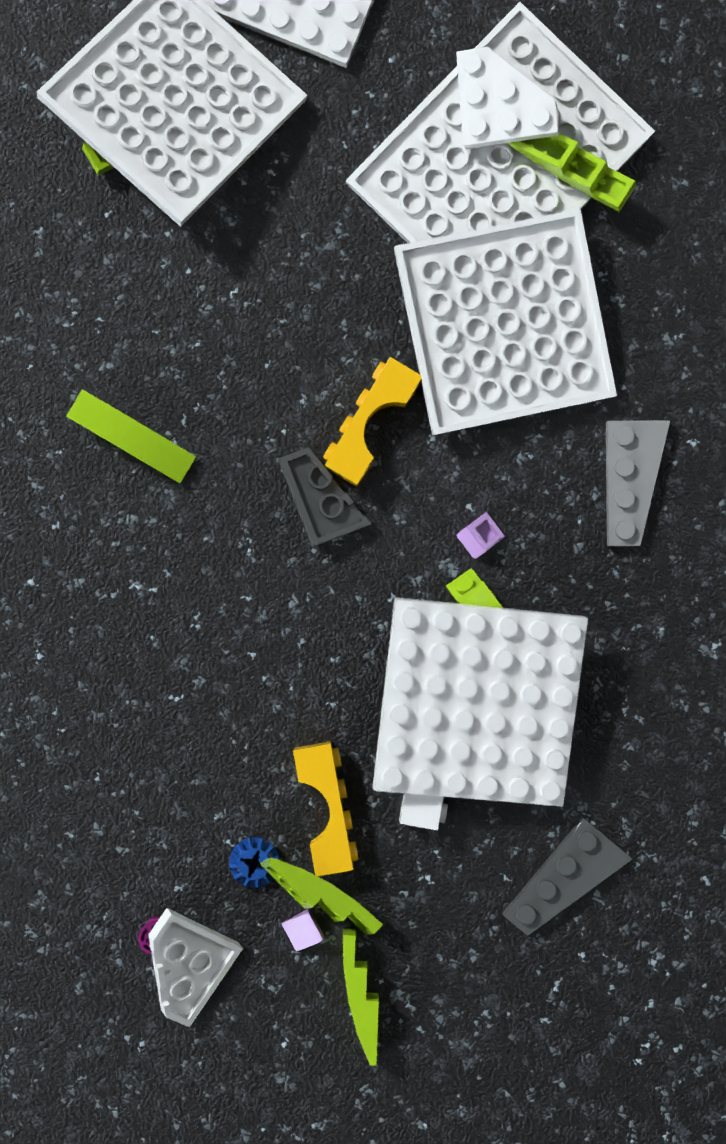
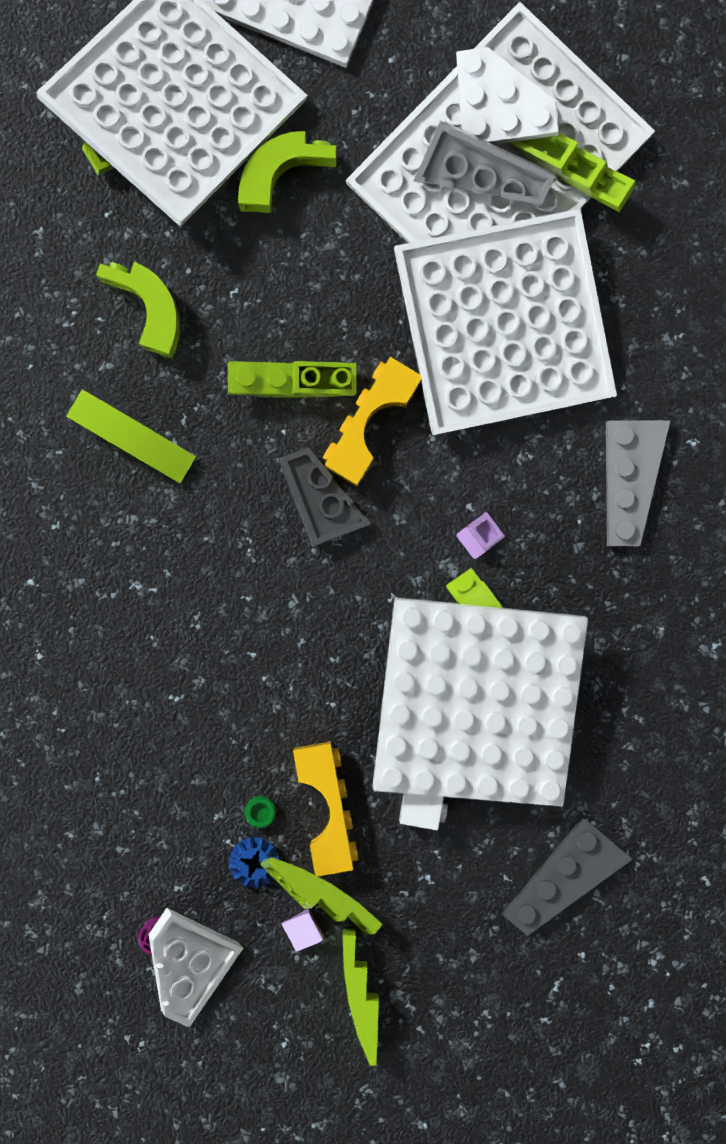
(163, 320): none -> lime arch
(260, 811): none -> green tile
(272, 161): none -> lime arch
(292, 379): none -> lime slope
(475, 165): none -> light grey wing

